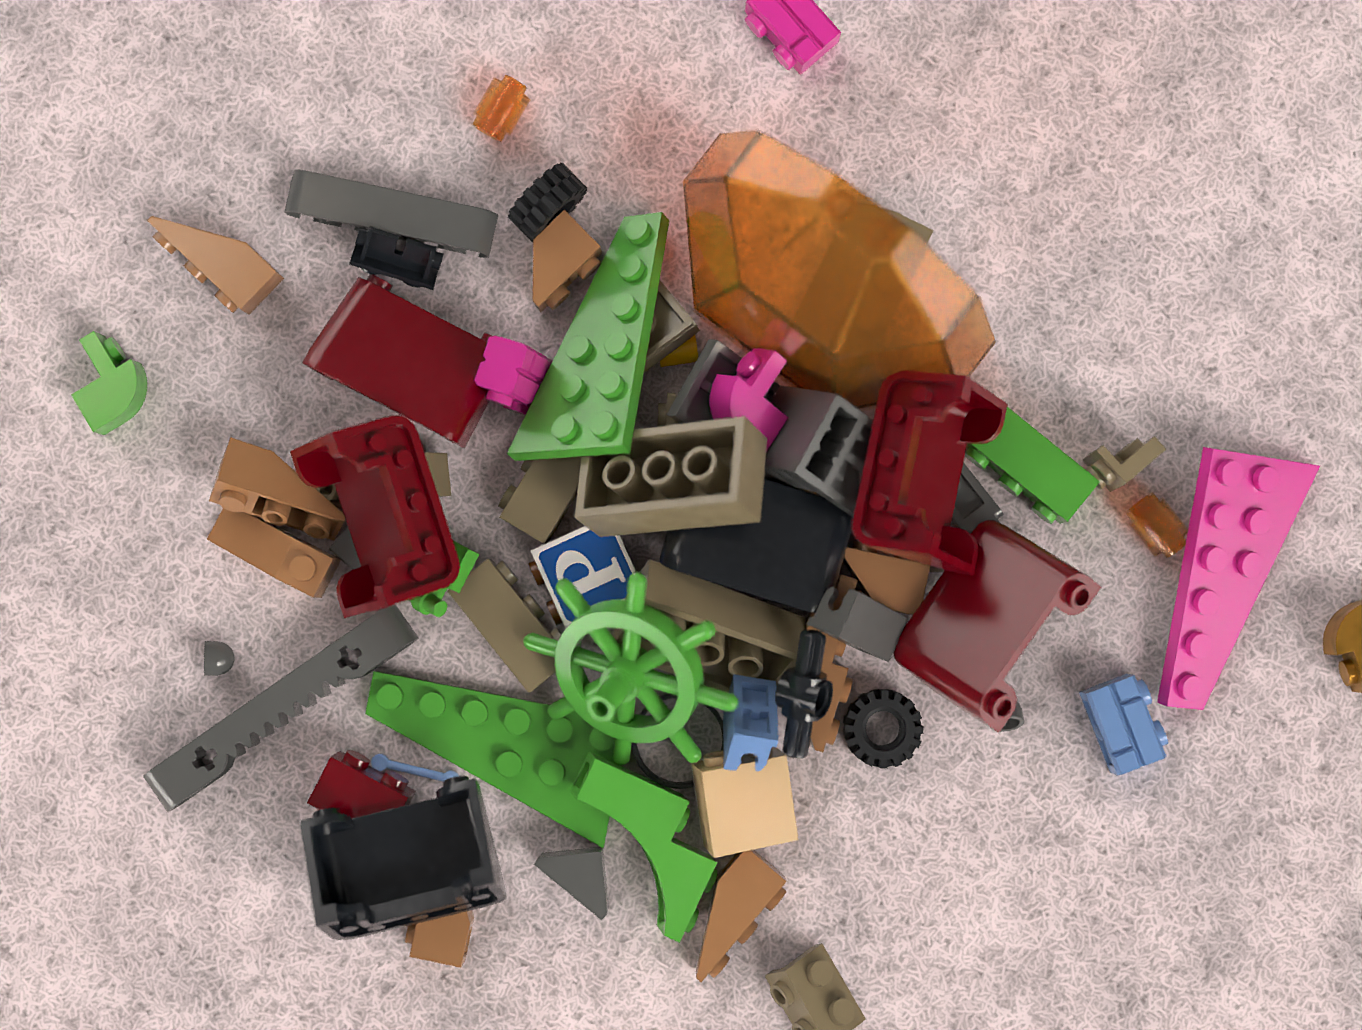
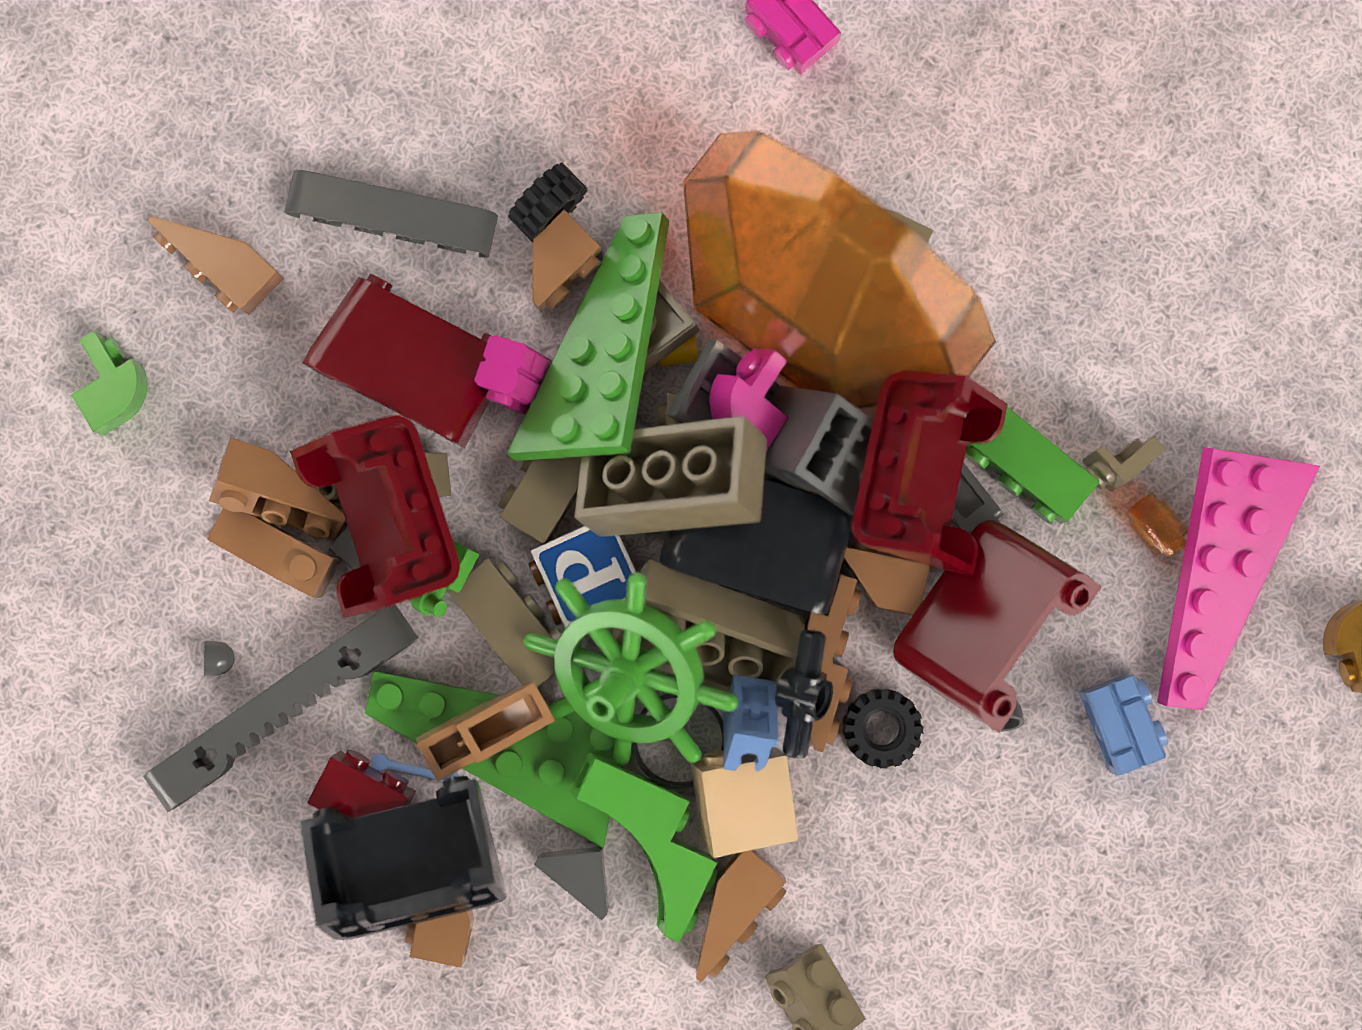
(377, 255): black hinge -> none
(484, 730): none -> medium nougat slope
(501, 107): clear orange brick -> none
(860, 623): dark grey hinge -> none

